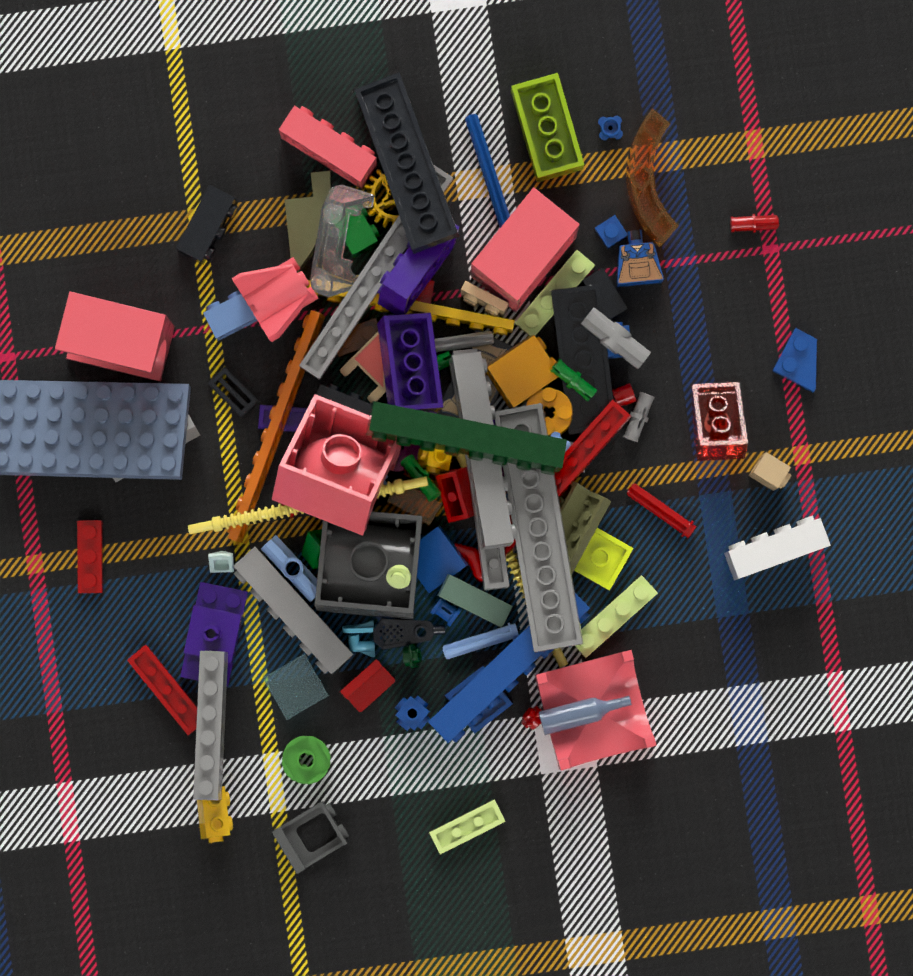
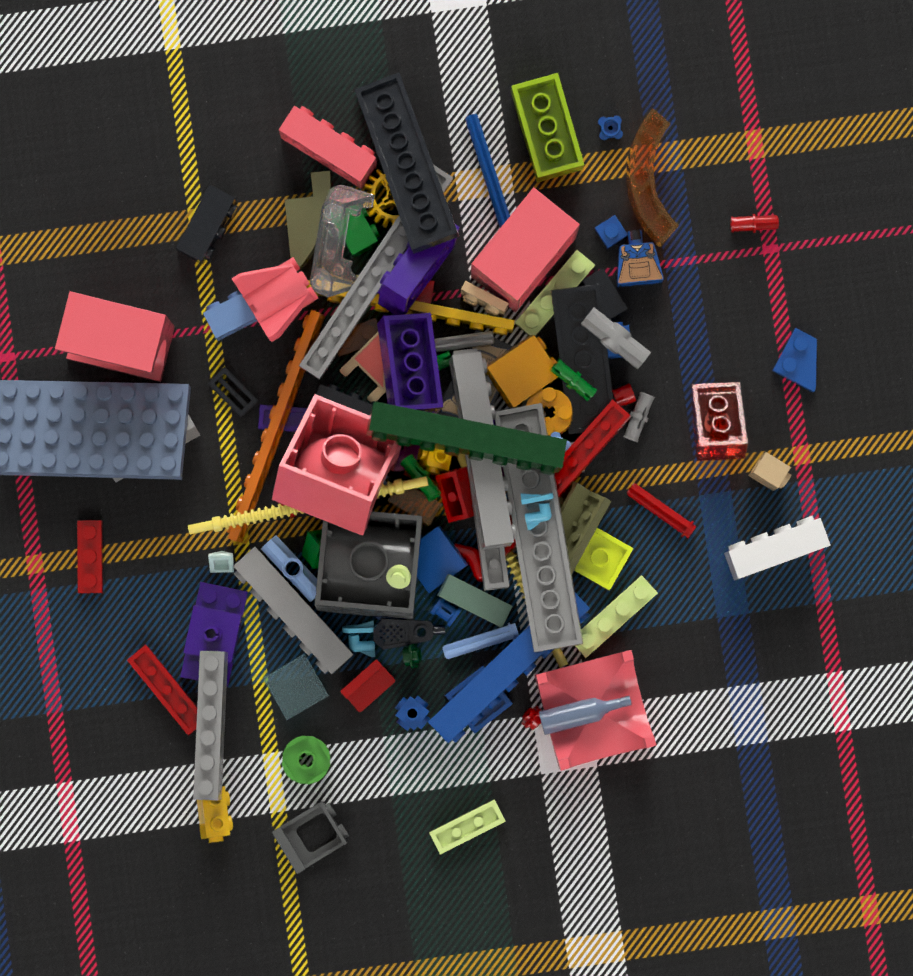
(534, 518): none -> medium azure piece

